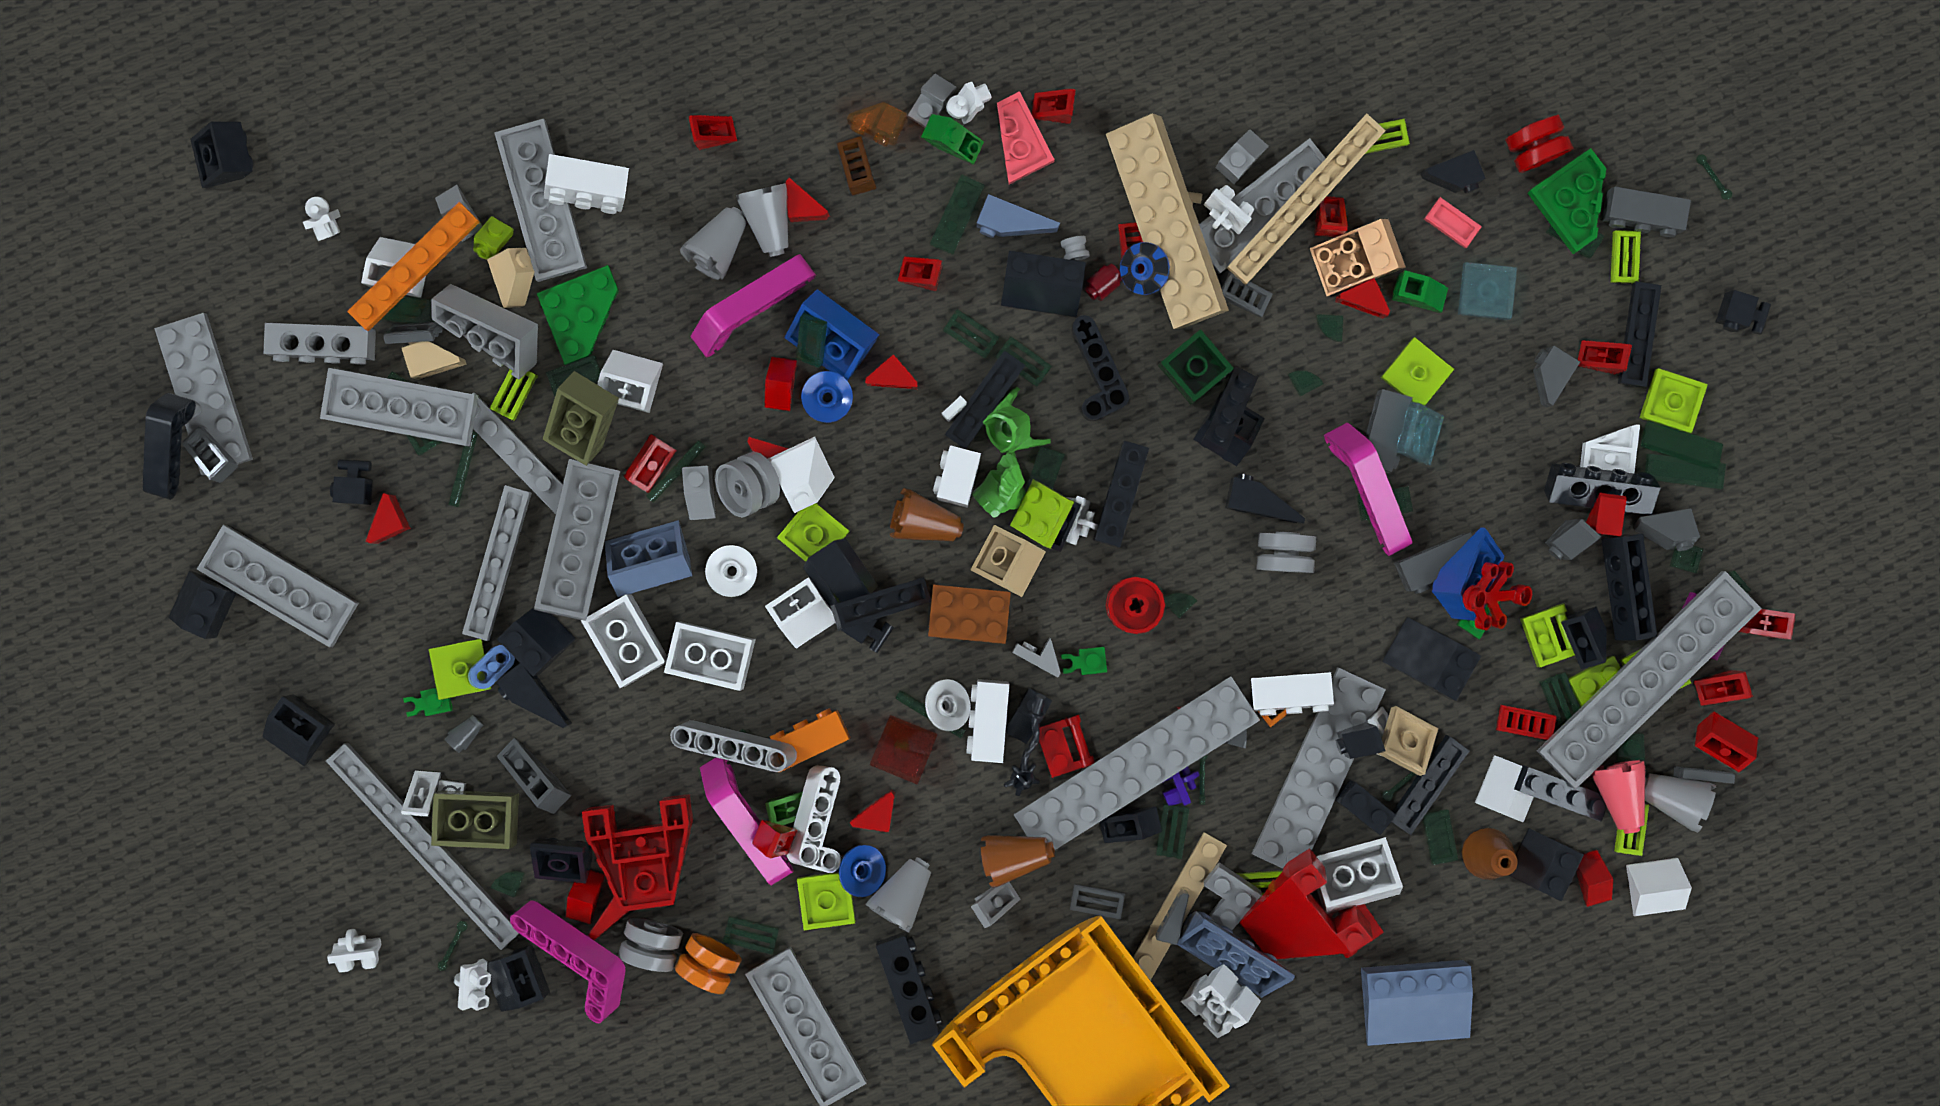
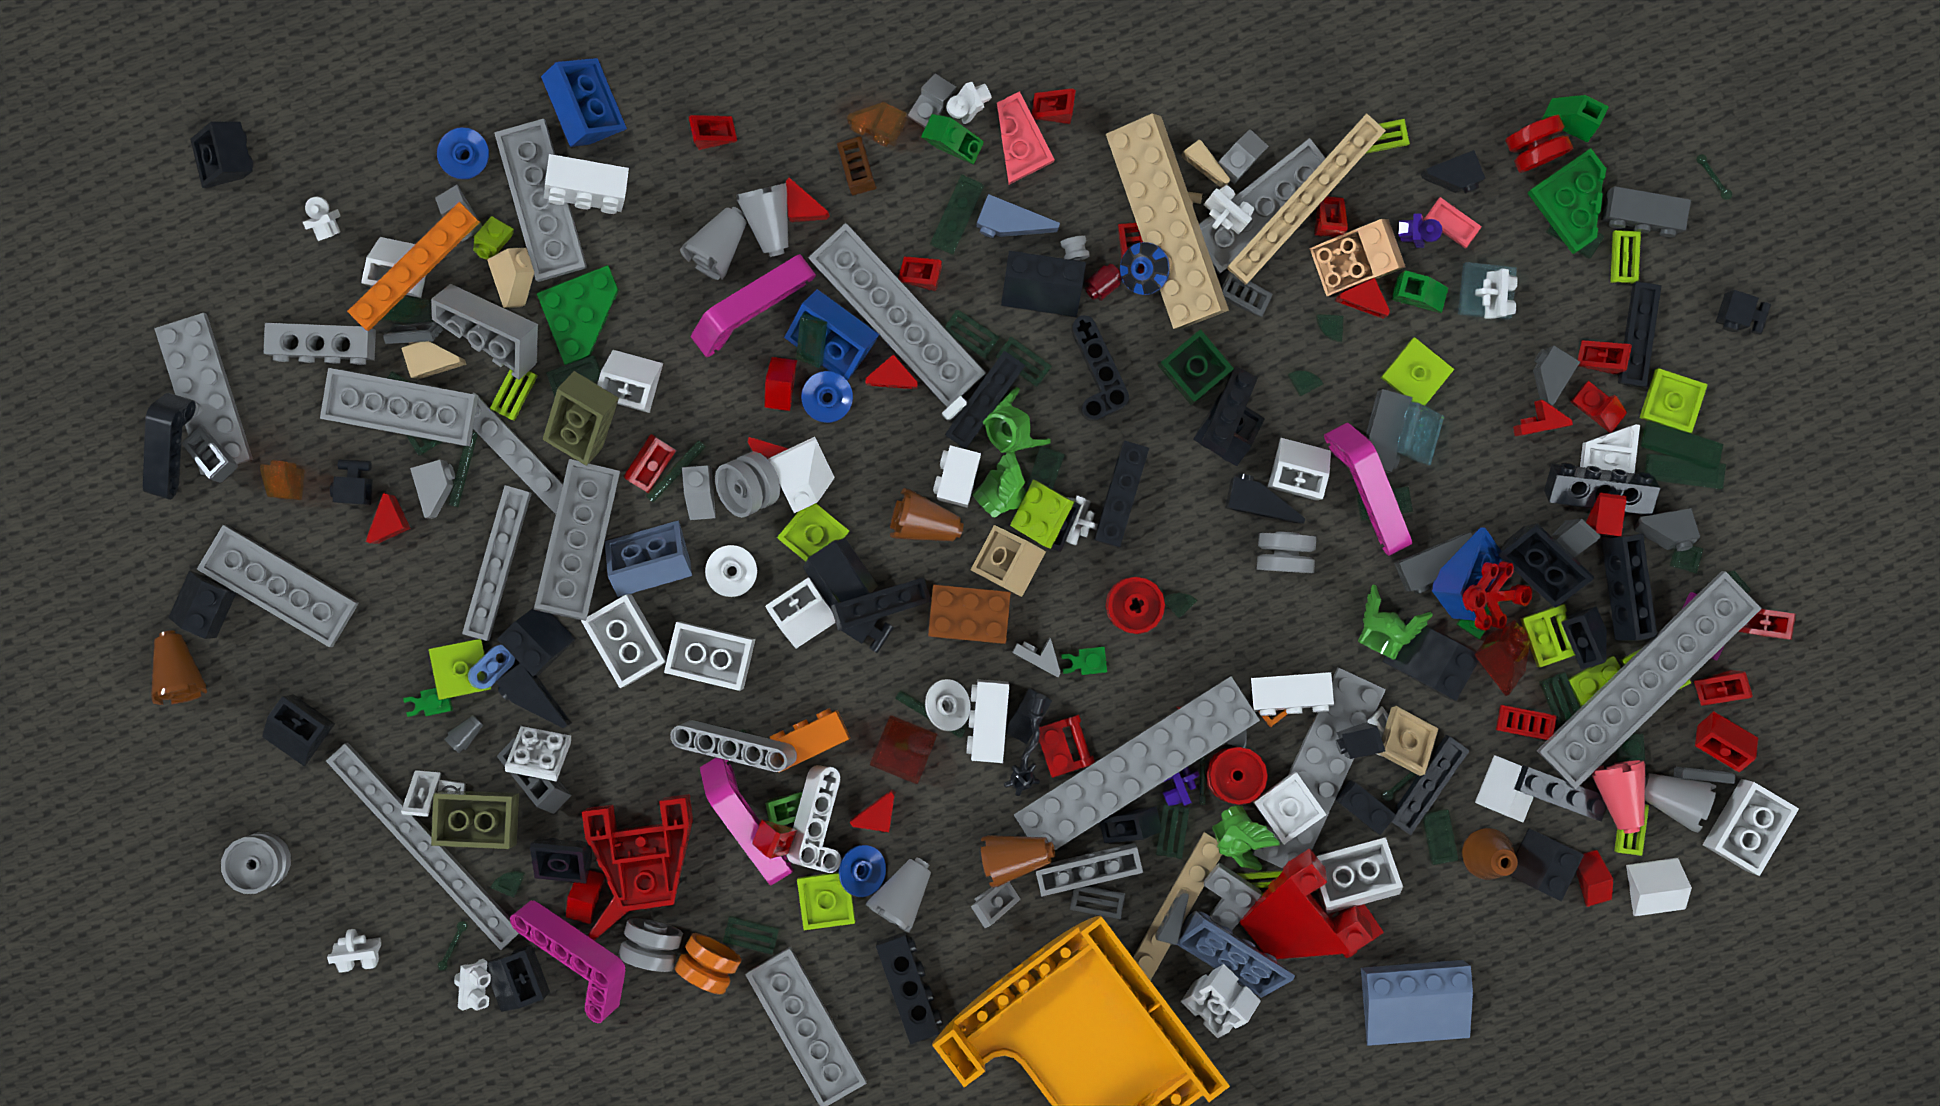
(174, 671): none -> dark orange cone
(255, 862): none -> light grey wheel
(283, 480): none -> clear orange slope
(433, 485): none -> light grey slope
(452, 147): none -> blue dish
(538, 753): none -> white tile
(583, 101): none -> blue slope
(896, 315): none -> light grey plate
(1089, 869): none -> light grey brick
(1202, 160): none -> tan slope
(1238, 834): none -> bright green helmet
(1243, 789): none -> red wheel
(1289, 807): none -> white plate
(1300, 469): none -> white slope
(1386, 630): none -> bright green helmet
(1419, 230): none -> dark purple hips
(1495, 294): none -> white hips
(1505, 655): none -> clear red slope
(1545, 564): none -> black slope
(1548, 419): none -> red slope
(1579, 114): none -> green slope
(1601, 408): none -> red slope
(1750, 826): none -> white brick

